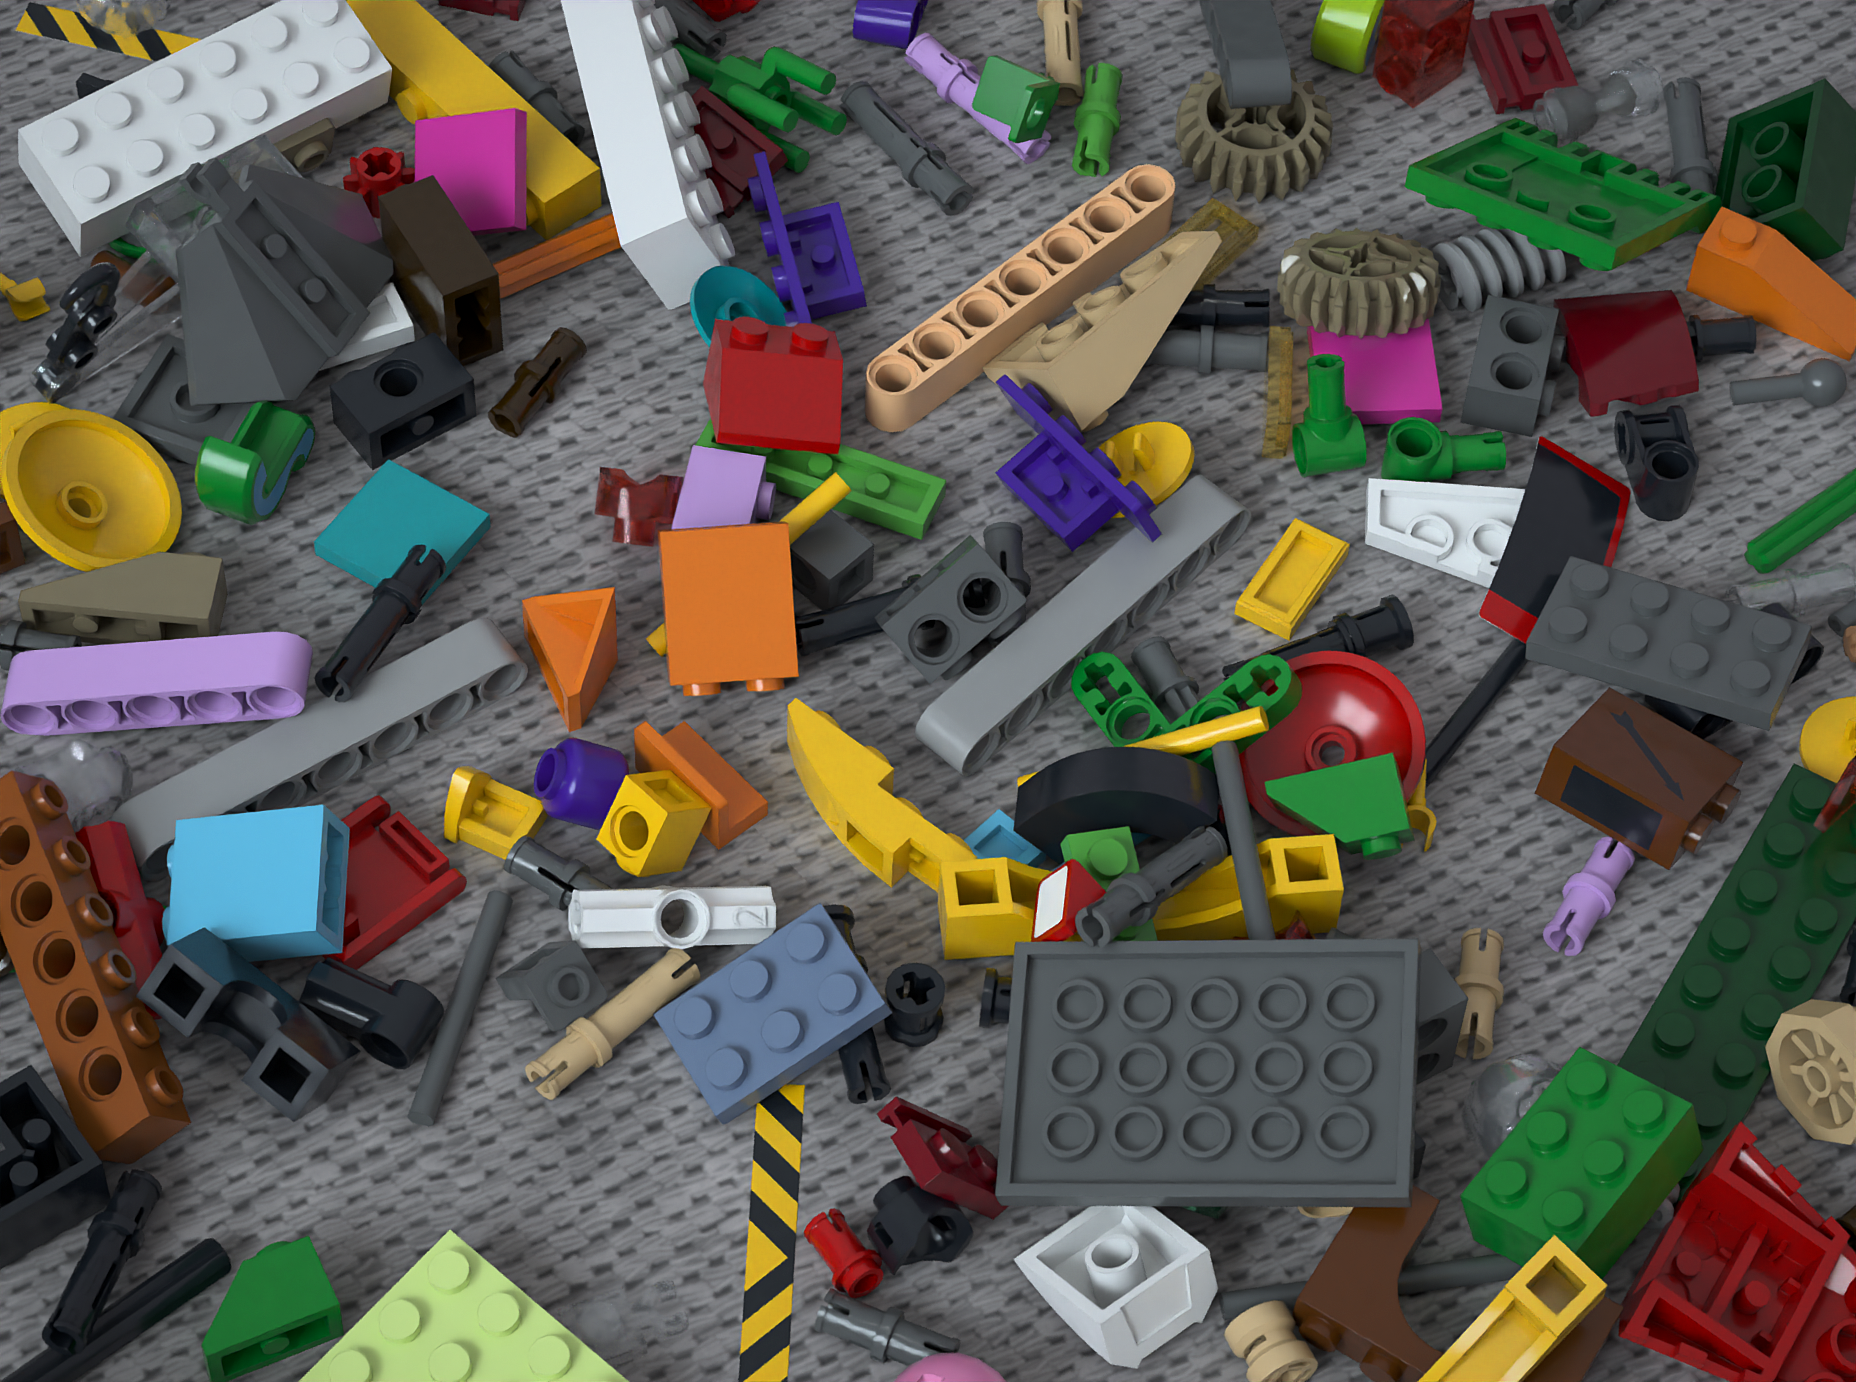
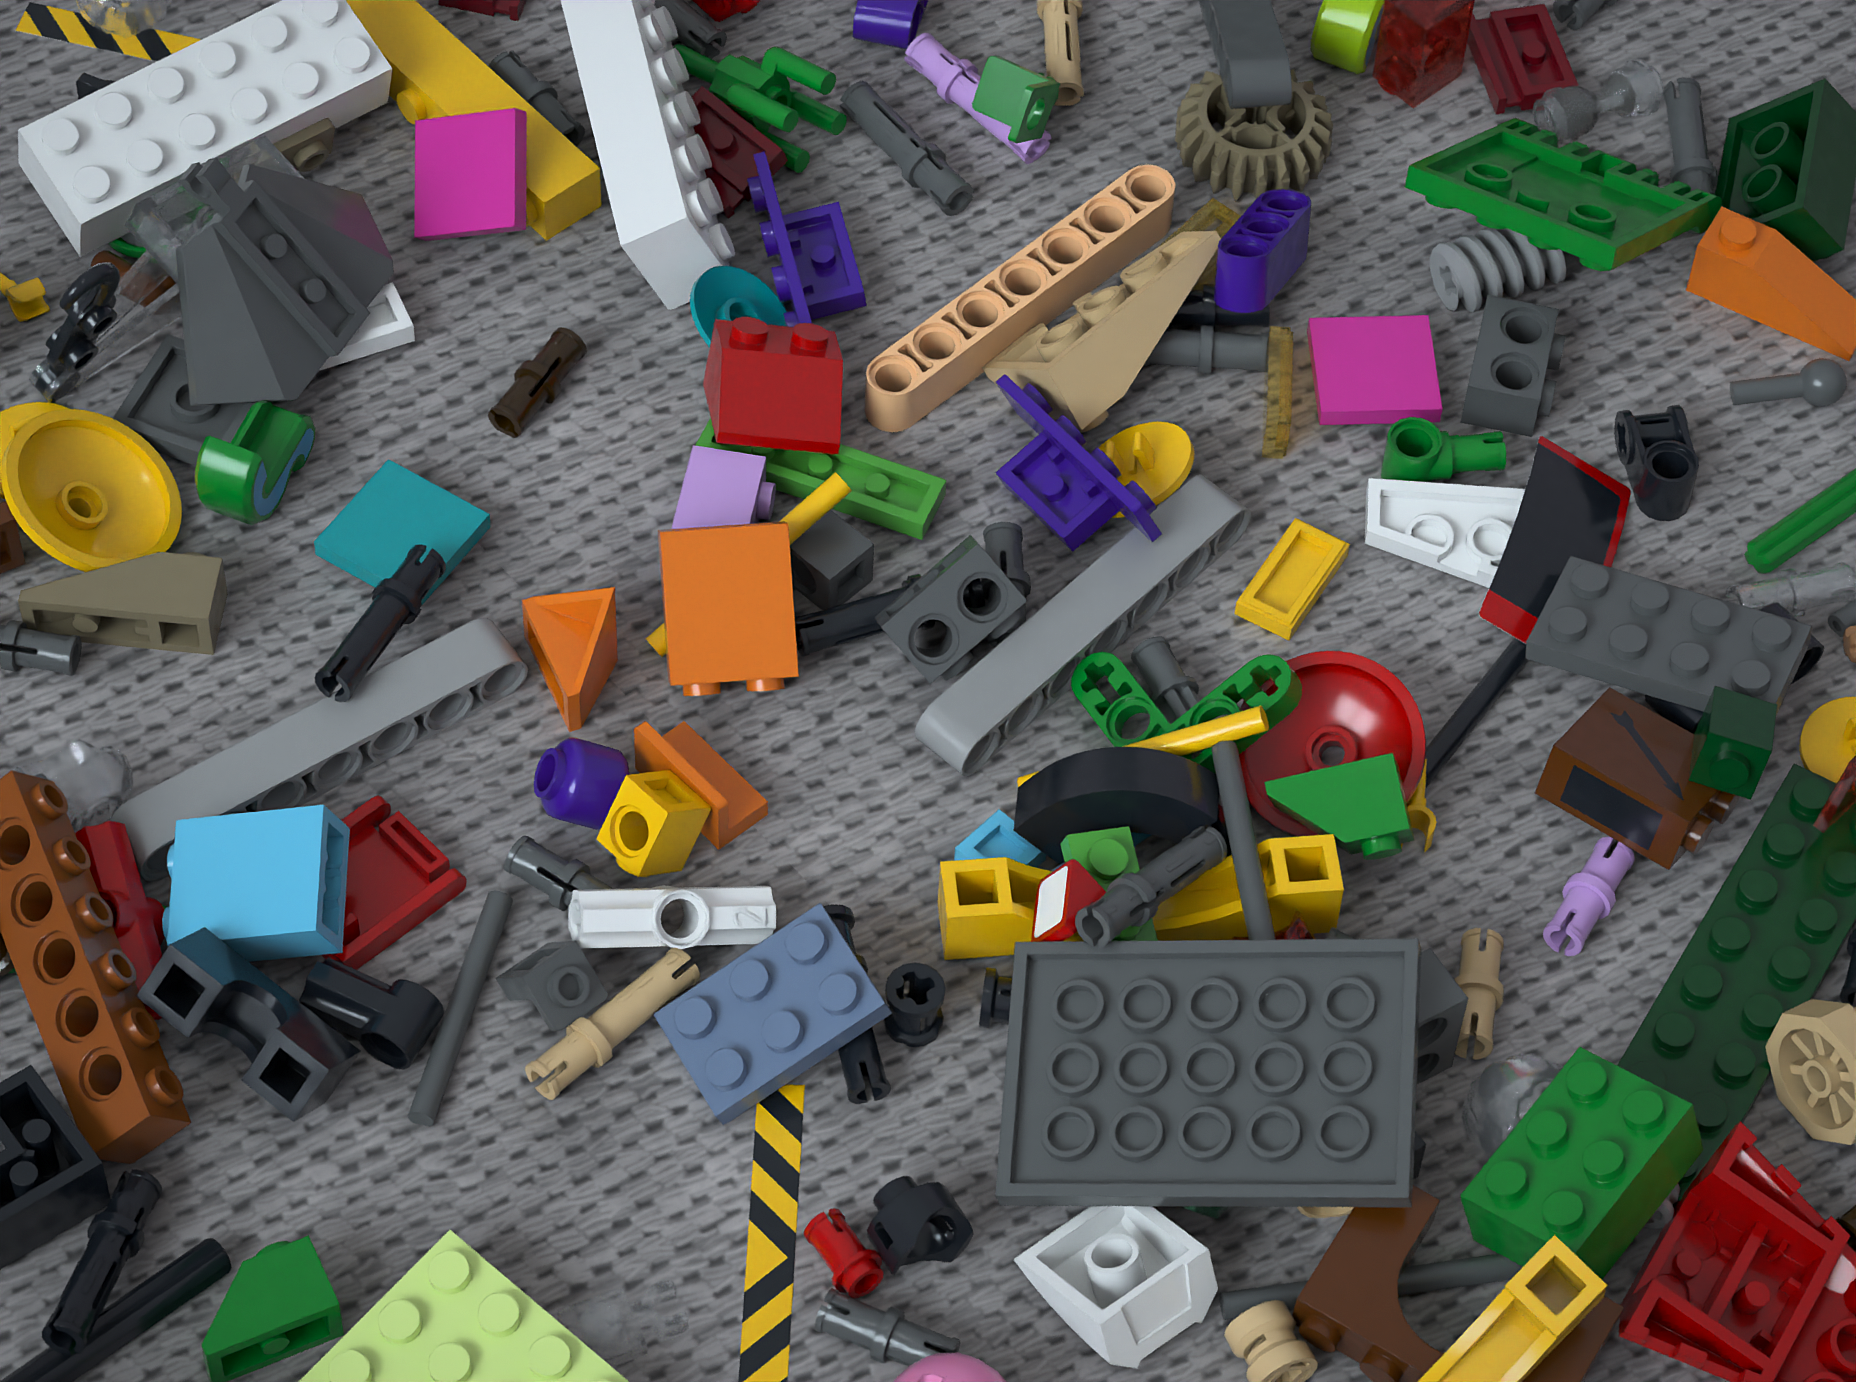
(157, 684): lavender beam -> none
(377, 173): red gear -> none
(403, 400): black brick -> none
(442, 270): dark brown brick -> none
(489, 812): yellow tile -> none
(557, 255): orange axle -> none
(636, 505): clear red piece -> none
(856, 800): yellow slope -> none
(942, 1159): dark red plate -> none
(1097, 120): bright green pin -> none
(1262, 250): none -> dark purple beam
(1330, 435): green pin -> none
(1360, 634): black pin -> none
(1362, 276): dark tan gear -> none
(1627, 348): dark red slope -> none
(1722, 336): black axle -> none
(1733, 742): none -> dark green brick

